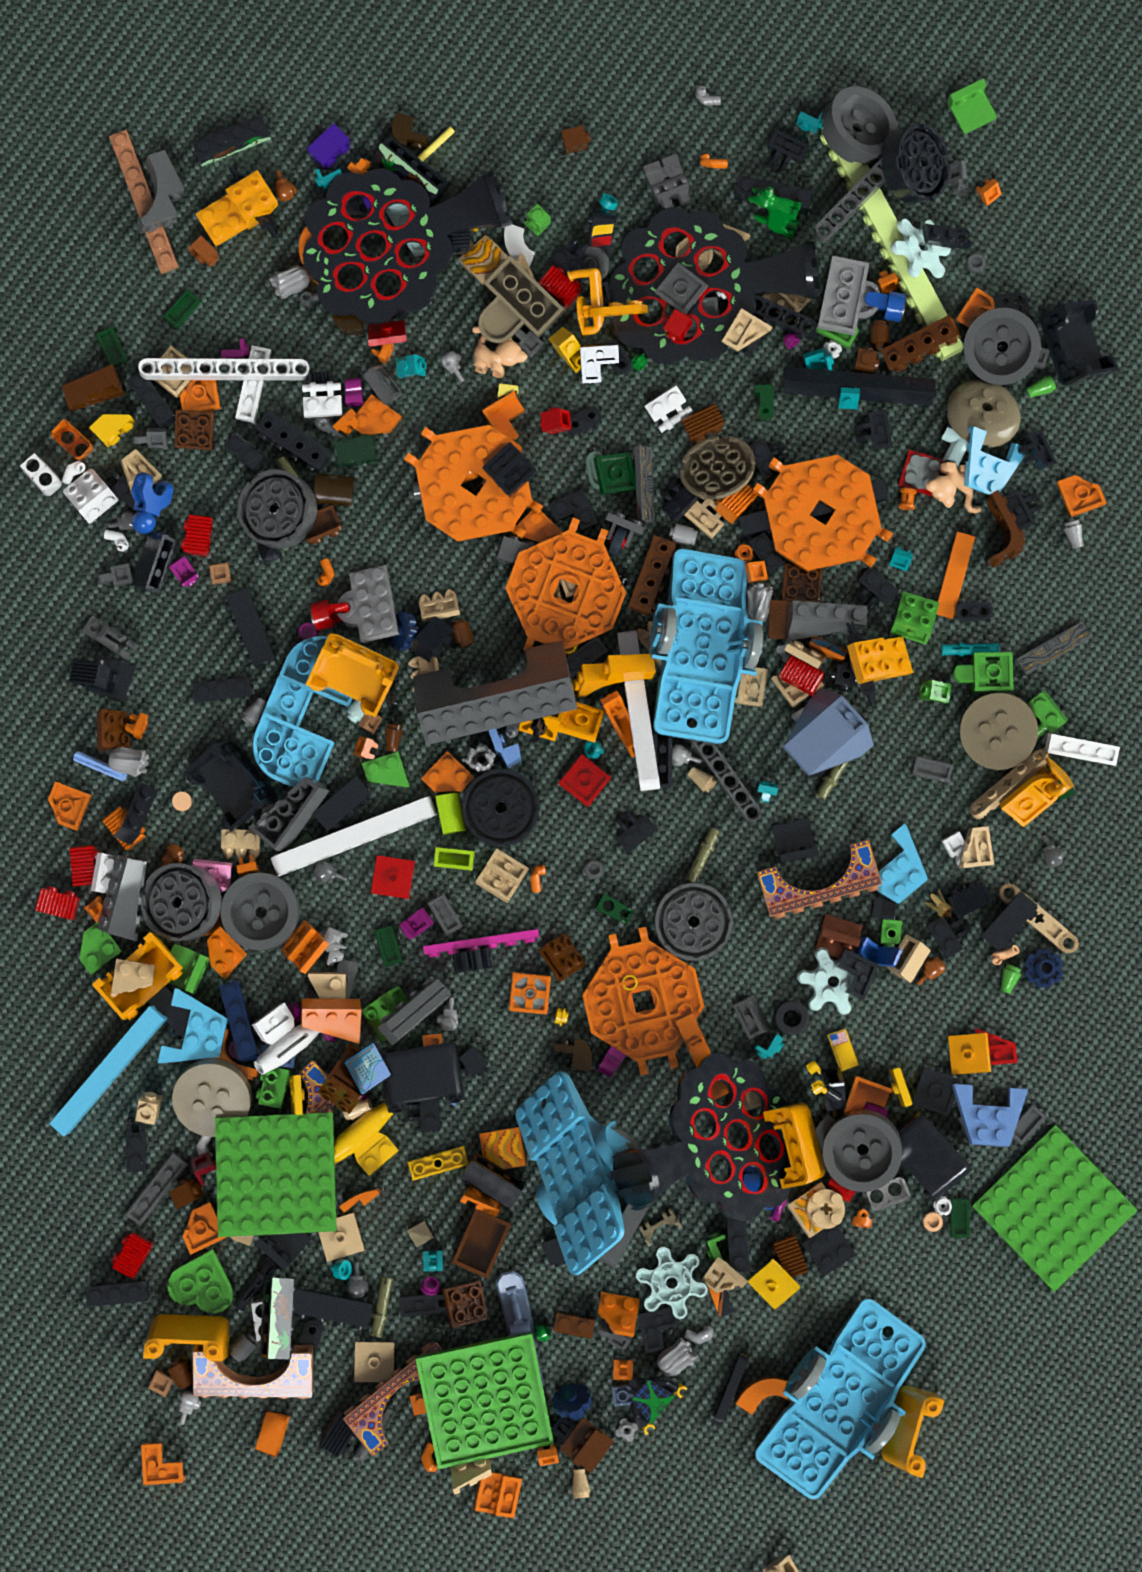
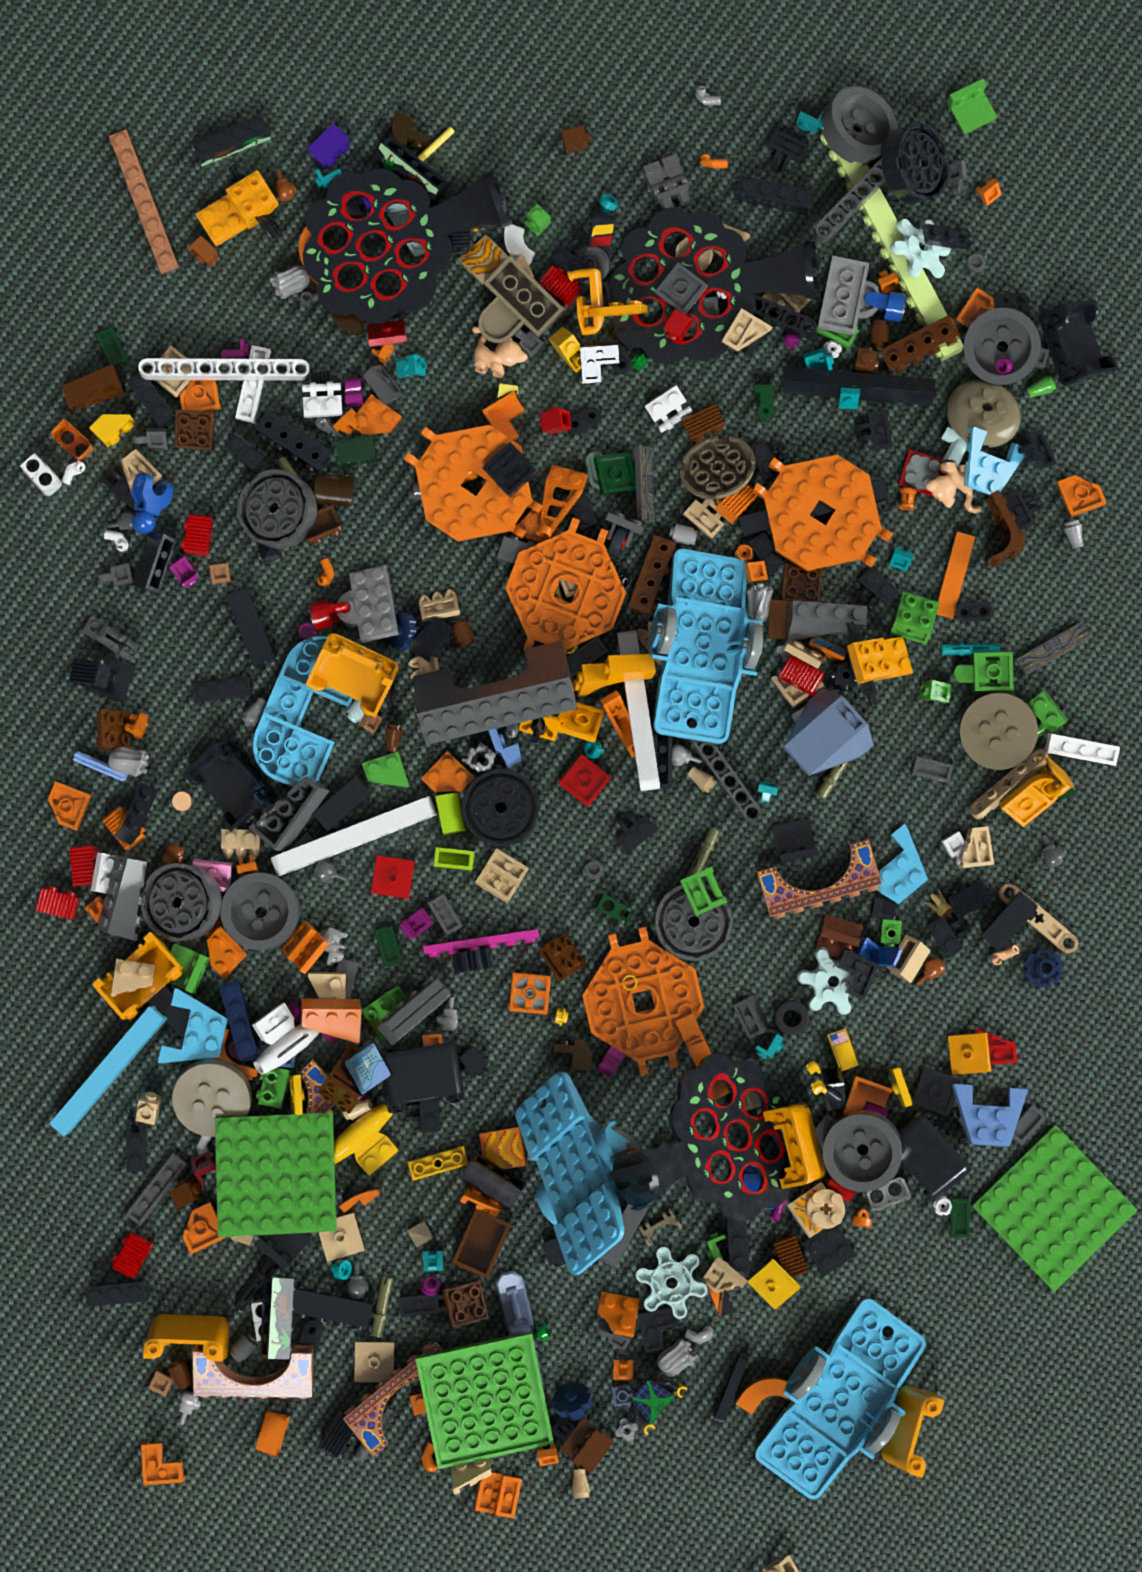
(90, 495): white bracket -> none
(97, 949): bright green plate -> none
(166, 190): dark grey arch -> none
(182, 309): dark green tile -> none
(202, 1283): bright green plate -> none
(360, 167): orange tile -> none
(363, 747): orange tile -> none
(451, 361): light grey piece -> none
(535, 878): orange arm -> none
(565, 479): none -> orange plate
(574, 1324): reddish brown brick -> none
(680, 503): black hinge -> none
(697, 893): none -> bright green plate
(752, 688): tan slope -> none
(780, 211): green animal -> none
(932, 1221): light nougat tile -> none
(1004, 363): none -> magenta hinge
(1009, 978): bright green cone -> none

